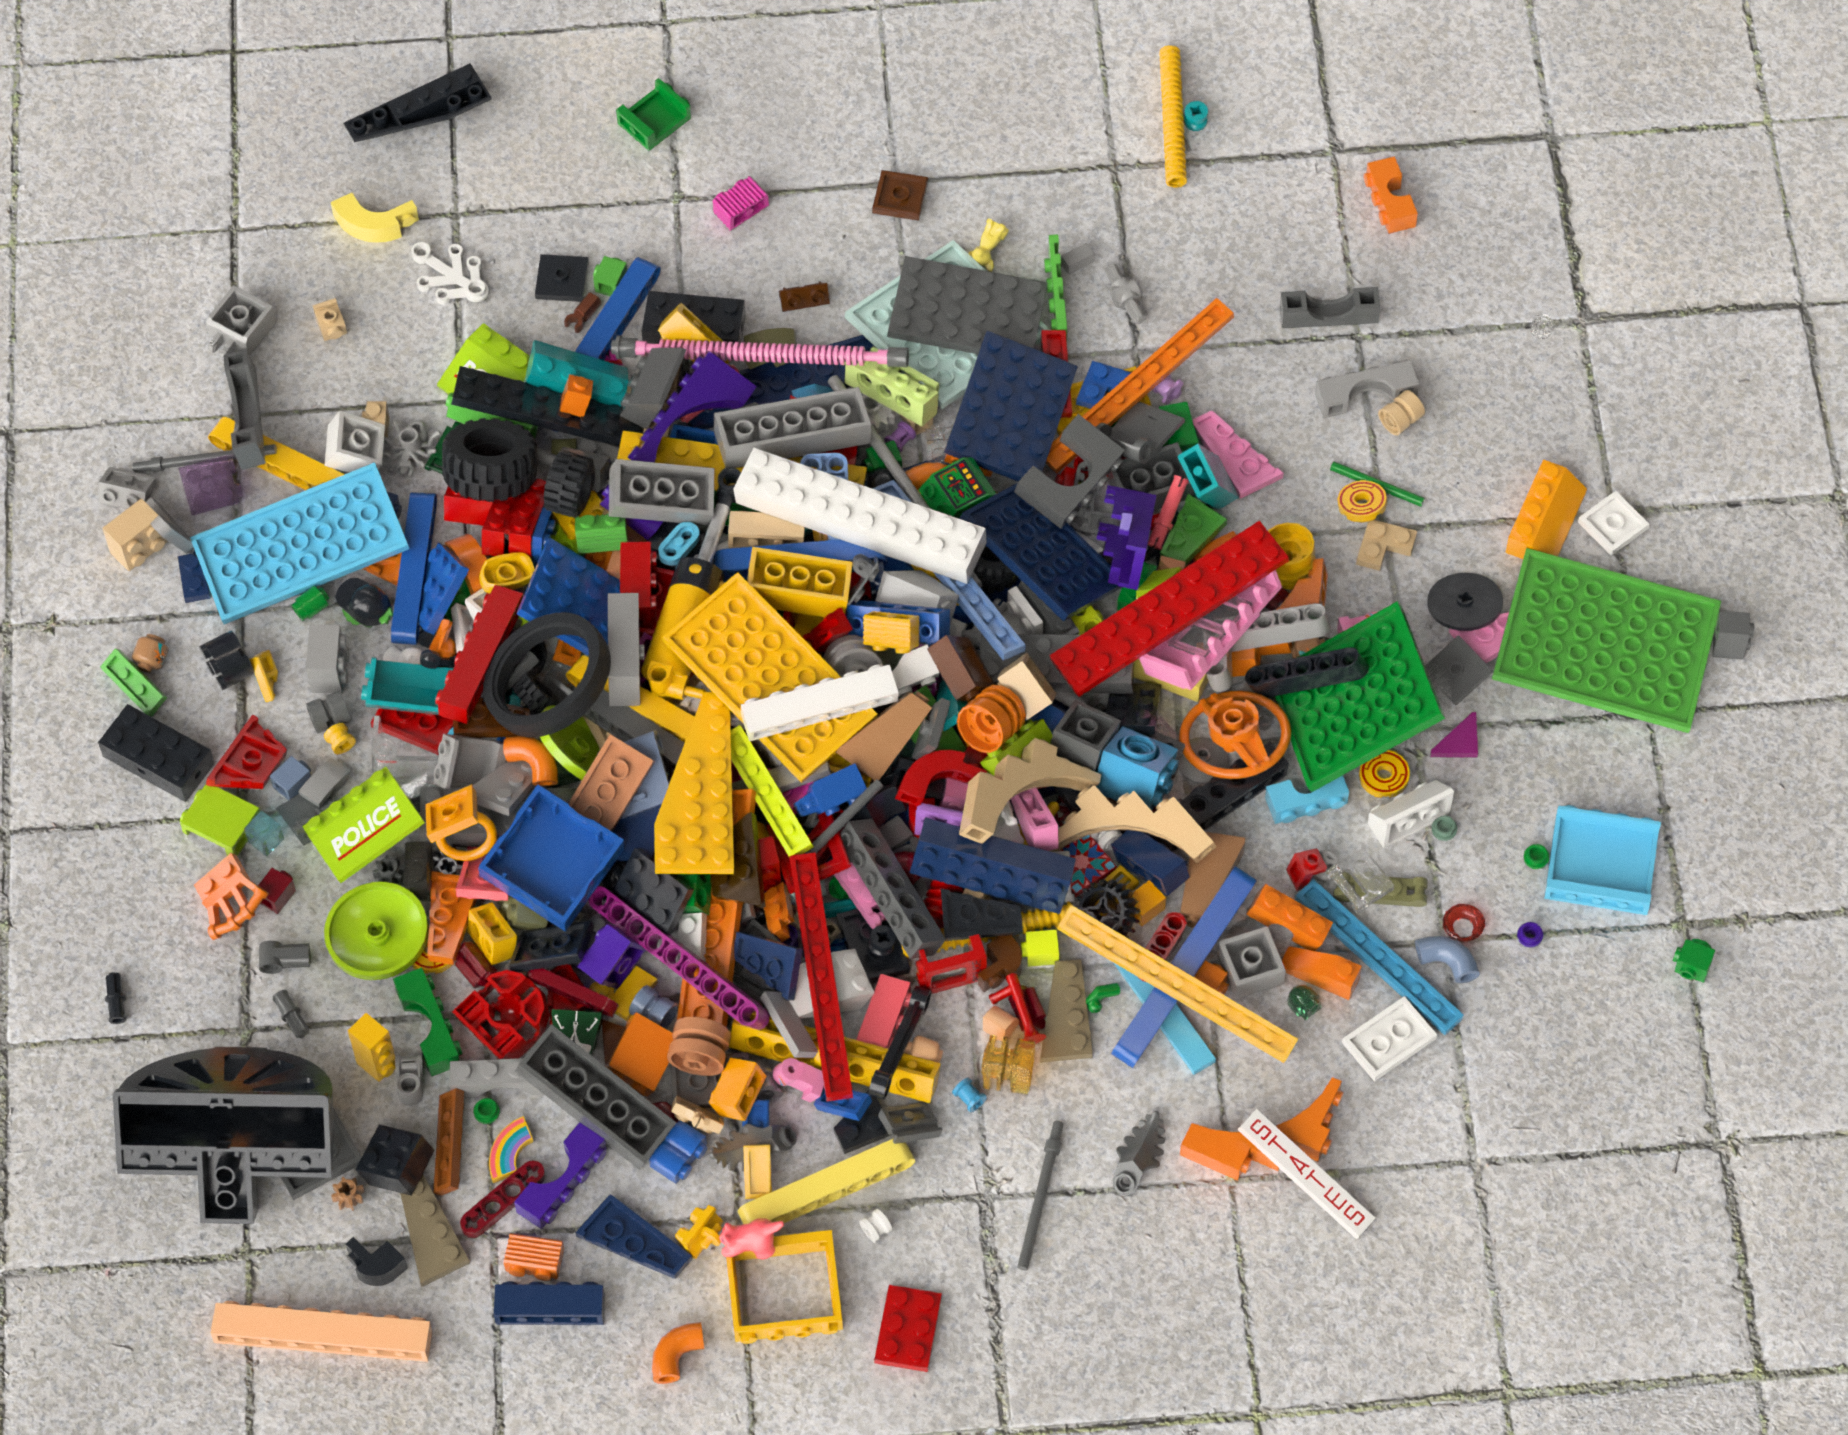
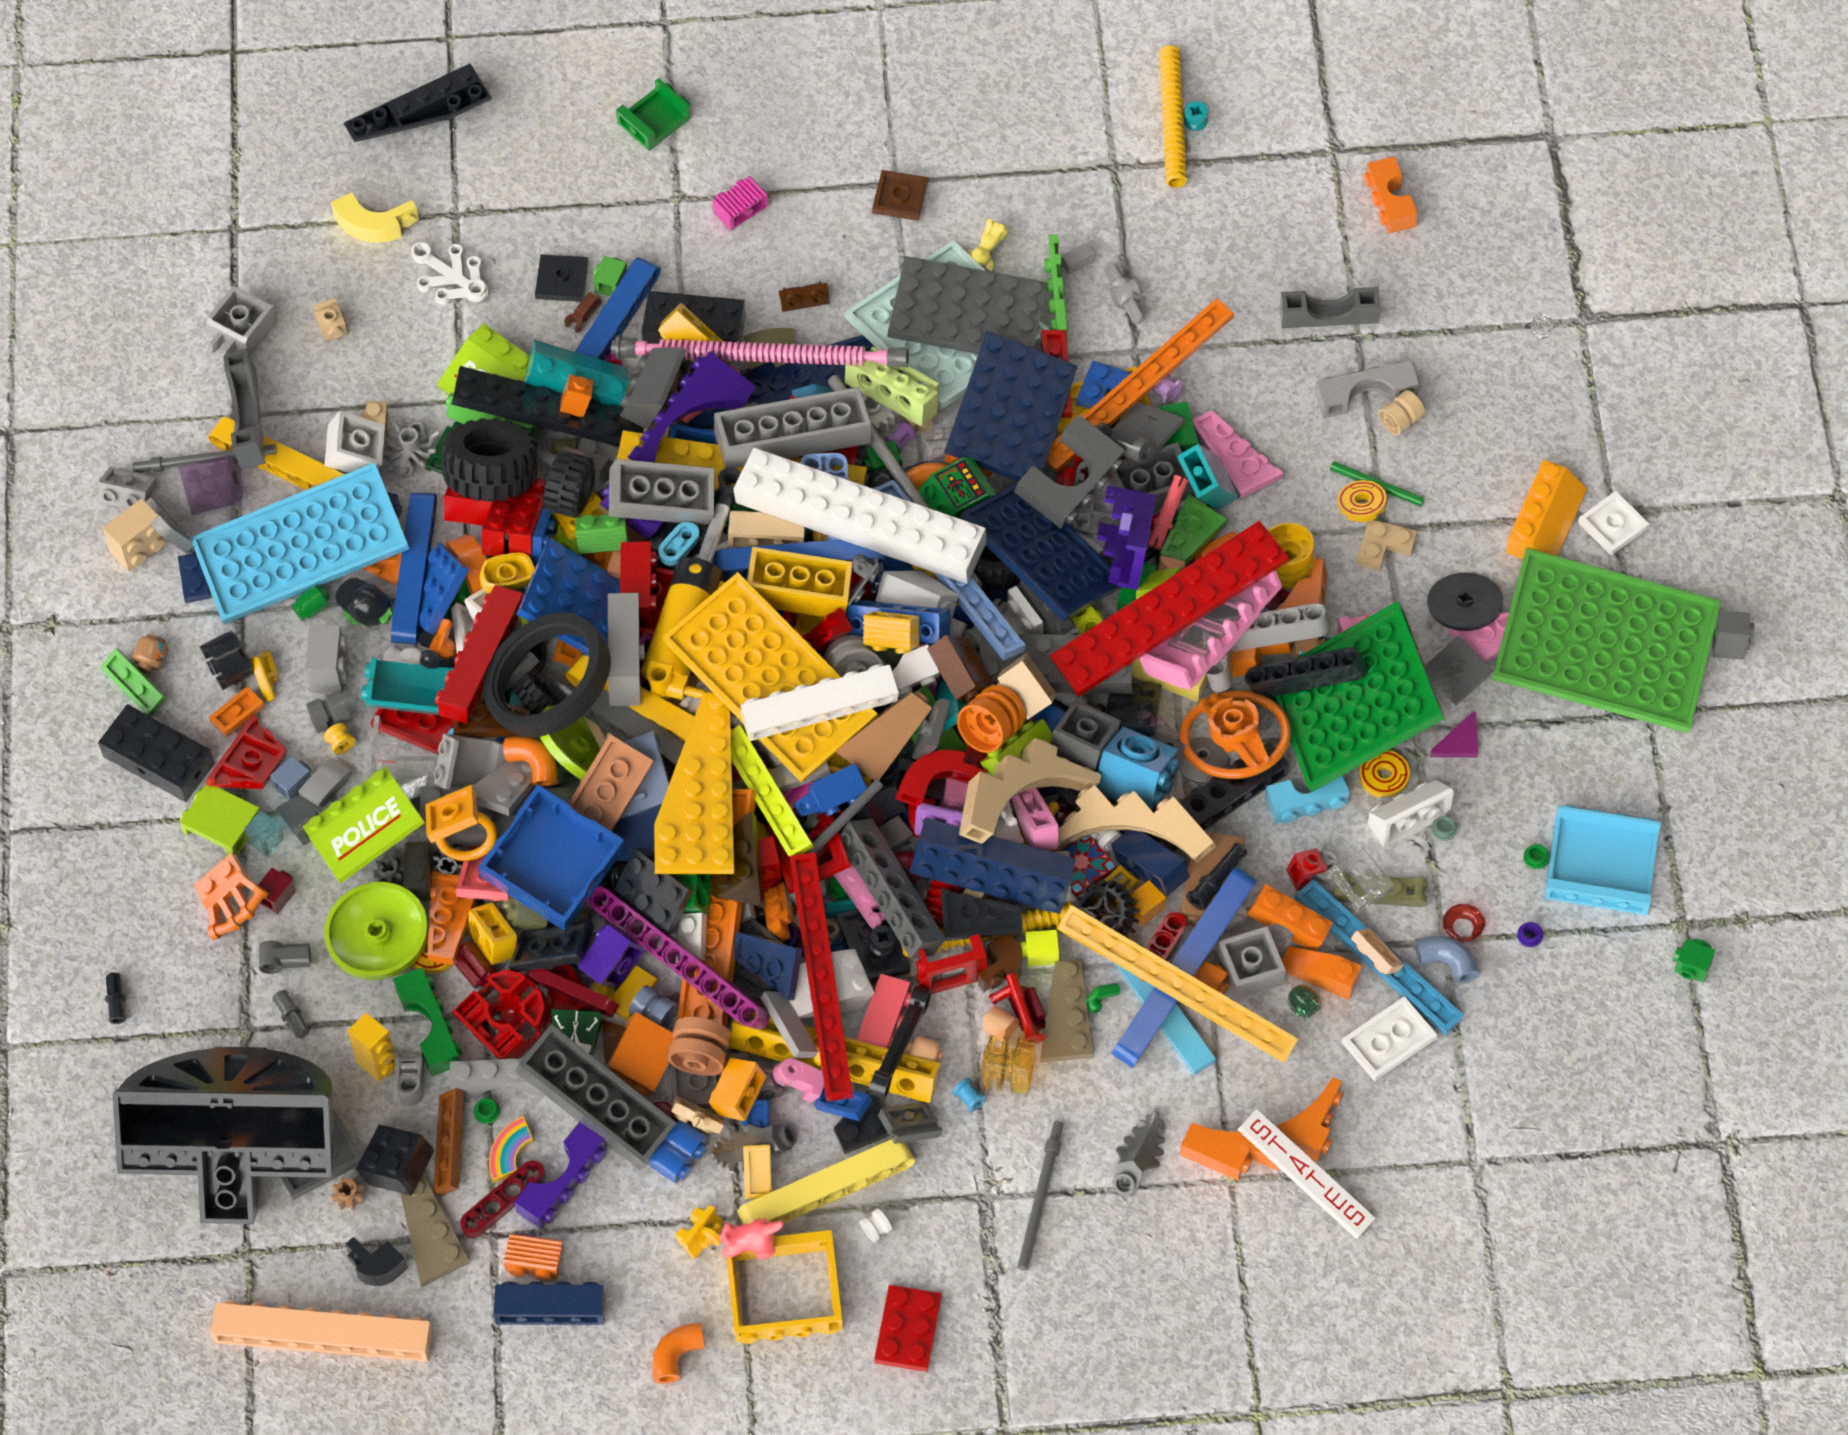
(236, 711): none -> orange plate
(630, 1236): dark blue wing -> none
(1210, 884): none -> black pin
(1377, 951): none -> light nougat plate

